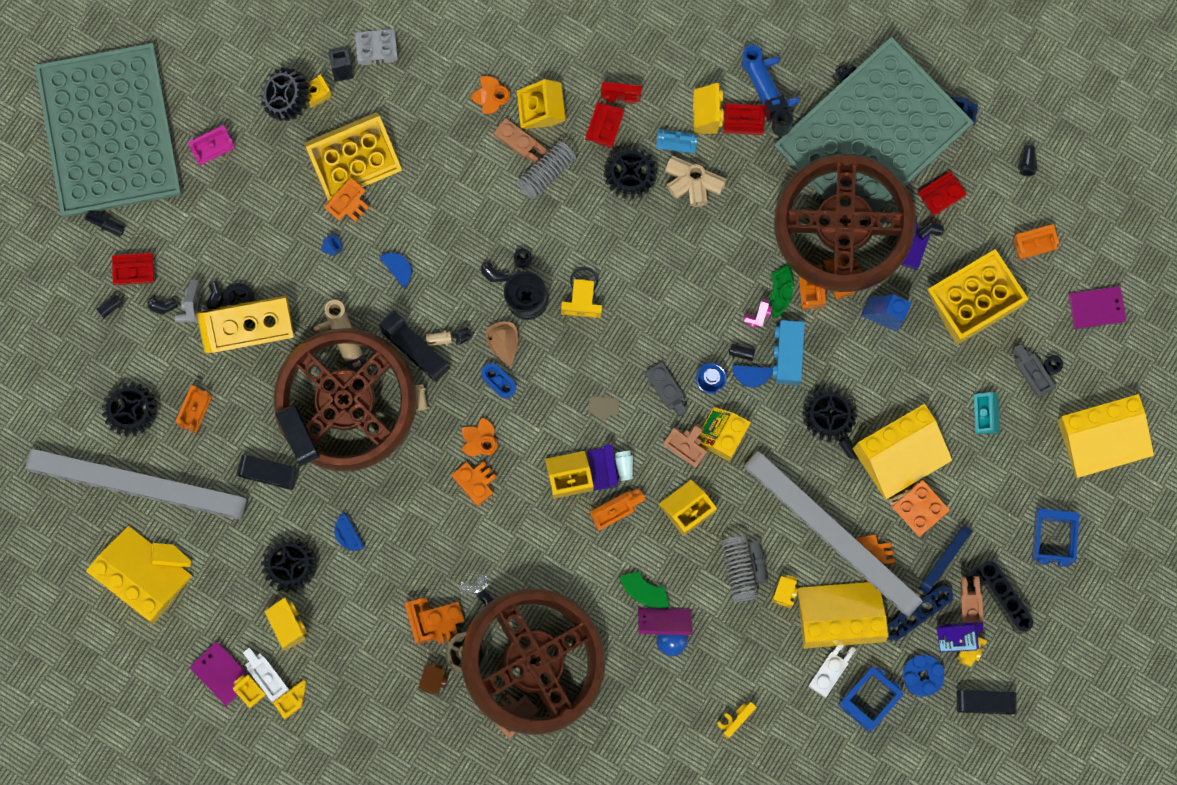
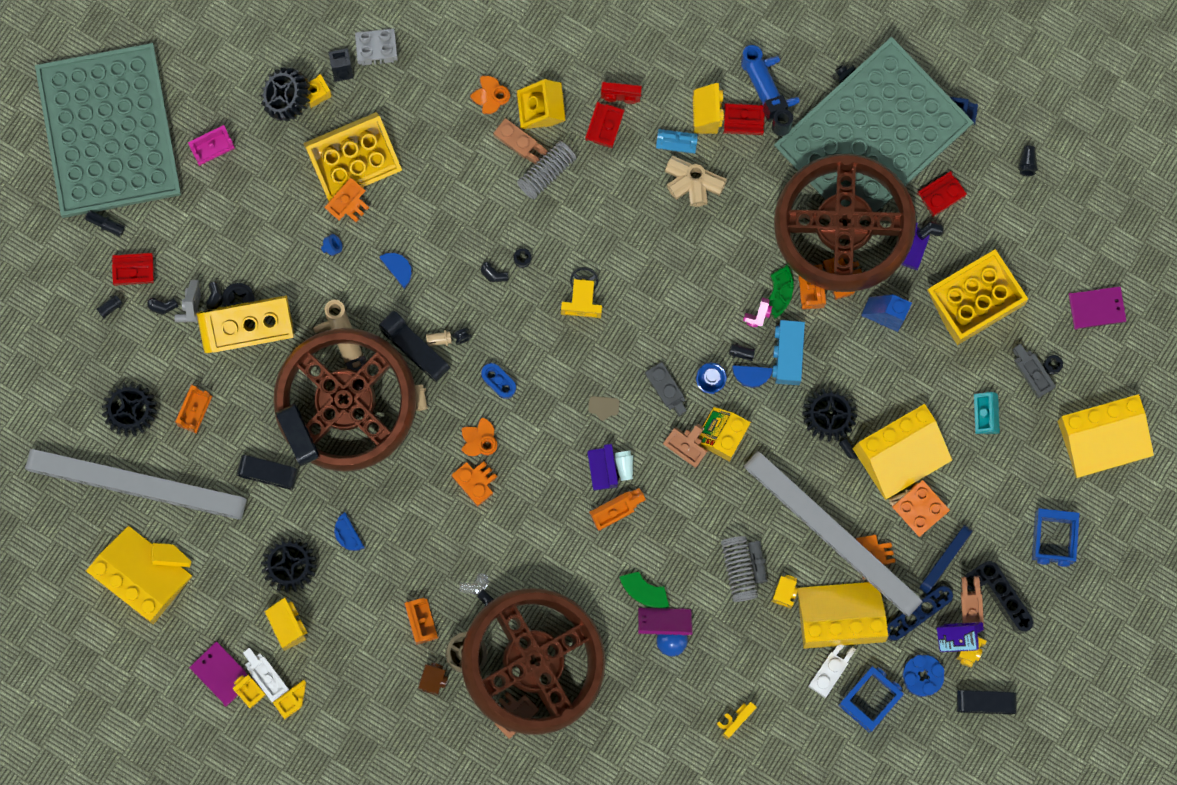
(442, 621): orange hinge -> none
(503, 341): medium nougat piece -> none
(526, 284): black wheel -> none
(569, 474): yellow slope -> none
(641, 161): black gear -> none
(688, 507): yellow slope -> none
(1036, 242): orange hinge -> none

